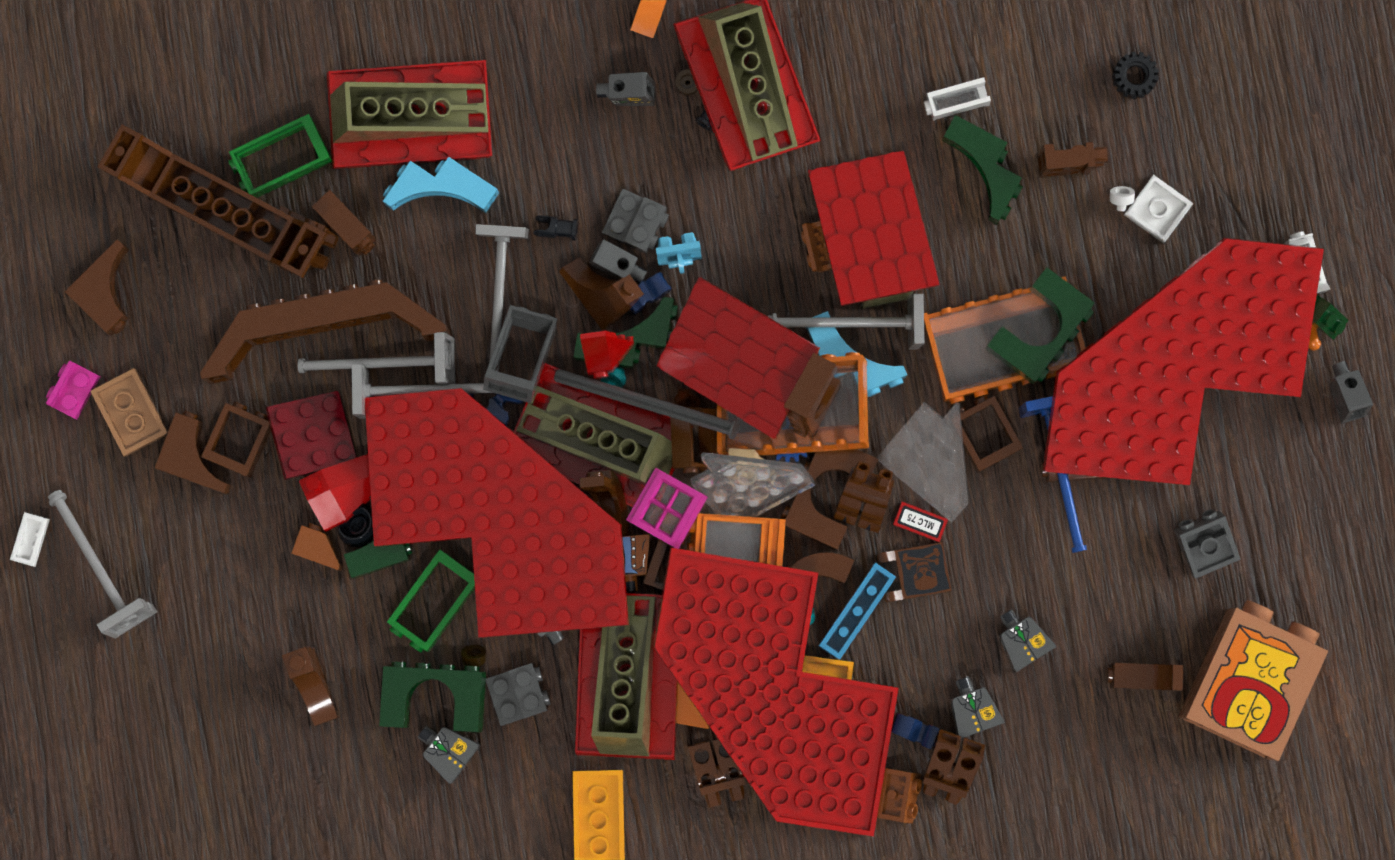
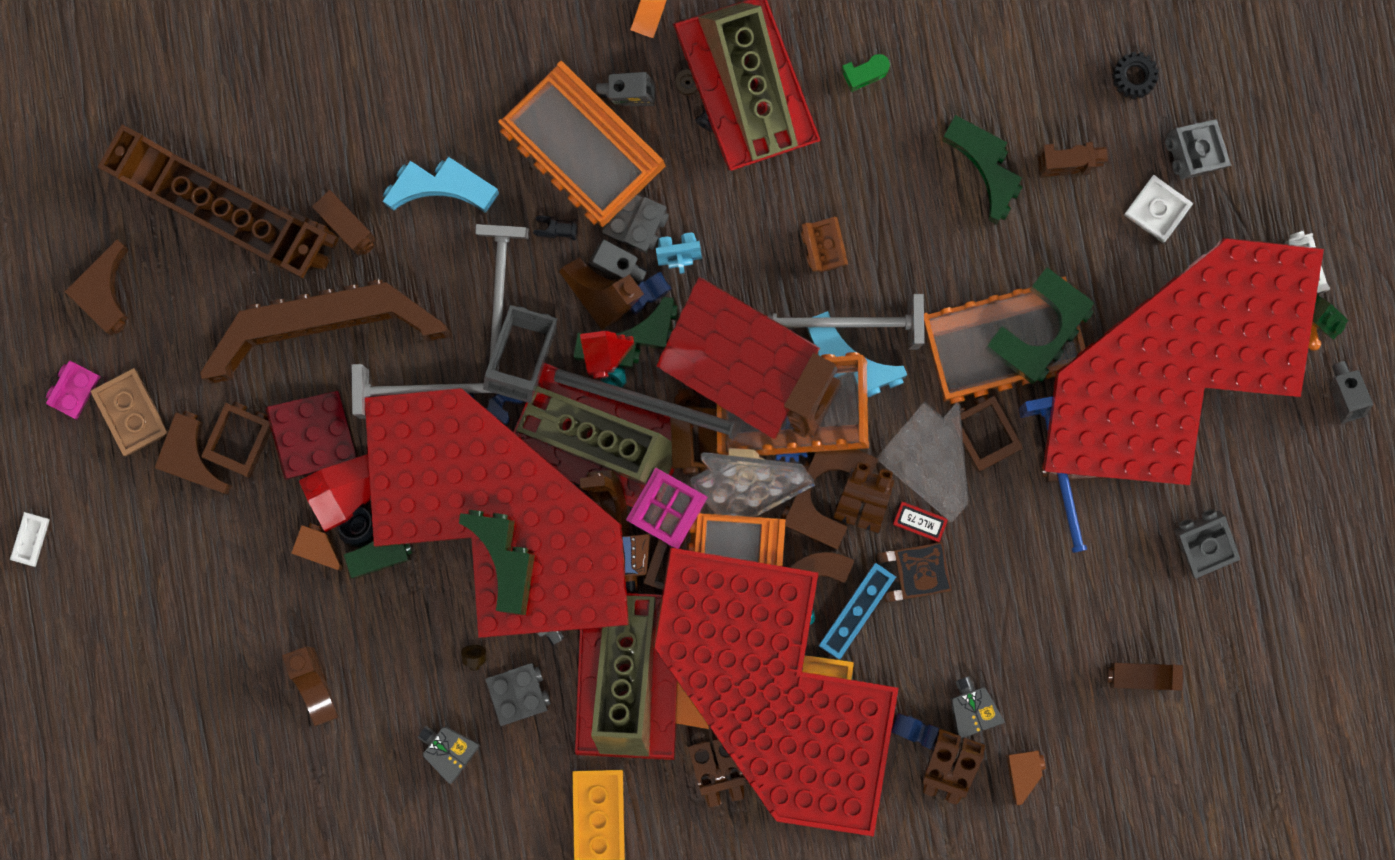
(125, 616): light grey tile -> none
(305, 122): green window -> none
(399, 630): green window -> none
(400, 683): dark green arch -> none
(409, 114): piece -> none
(442, 360): light grey tile -> none
(512, 567): none -> dark green arch
(581, 145): none -> window
(866, 73): none -> green leg
(873, 230): red piece -> none
(899, 796): dark orange bracket -> none
(957, 99): white window -> none
(1023, 640): dark grey torso -> none
(1024, 773): none -> dark orange slope
(1122, 197): white tile -> none
(1197, 149): none -> dark grey plate
(1254, 680): brick -> none

